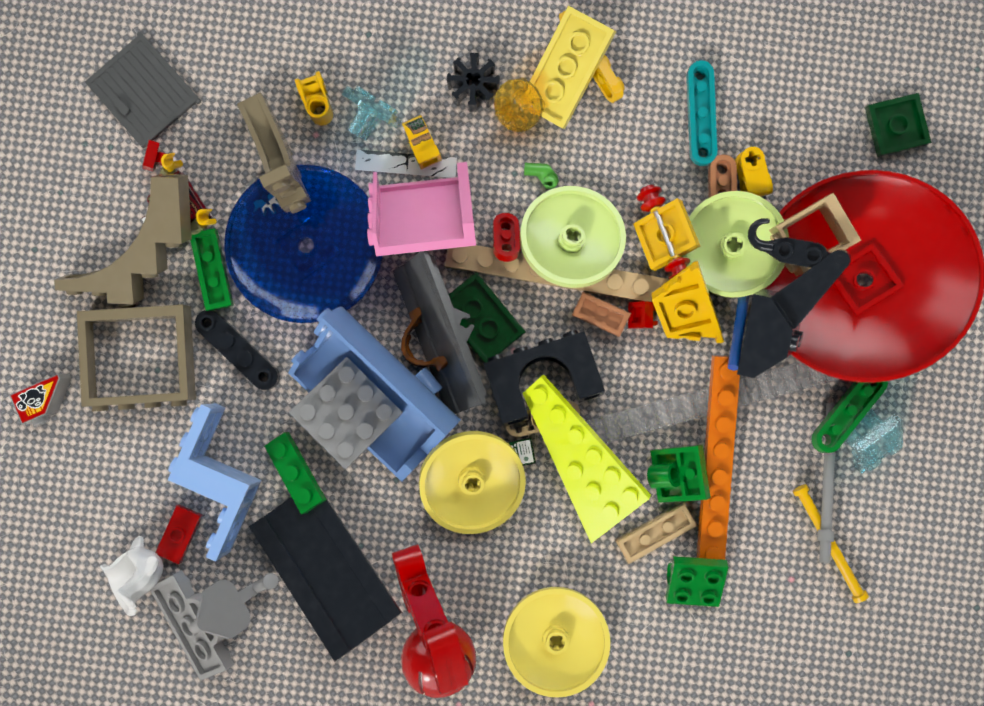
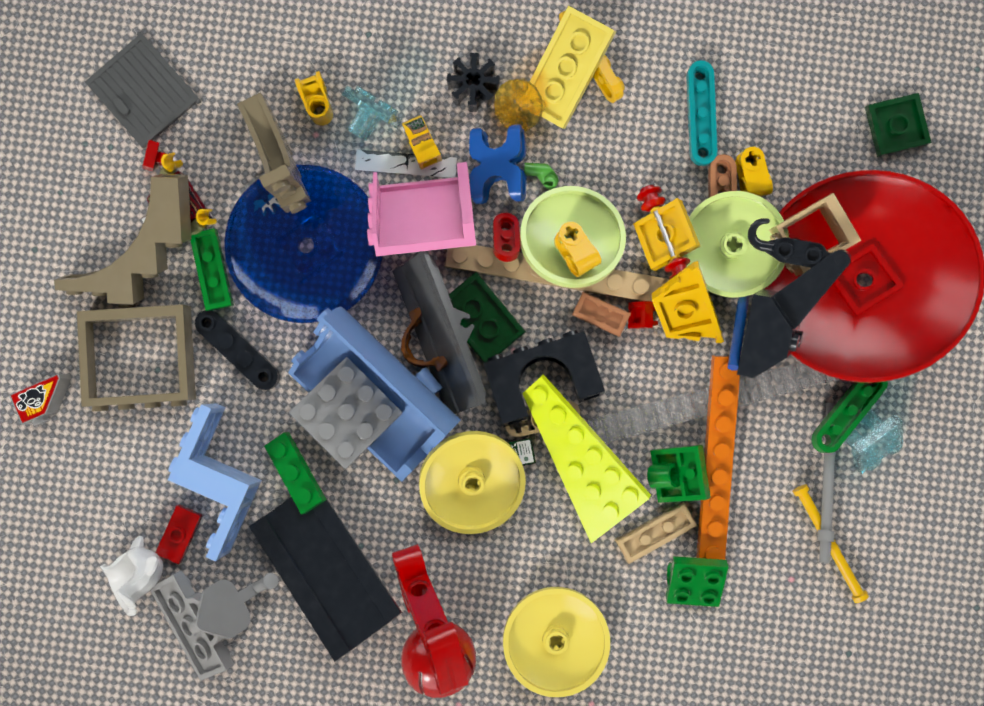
(497, 164): none -> blue piece
(577, 252): none -> yellow piece

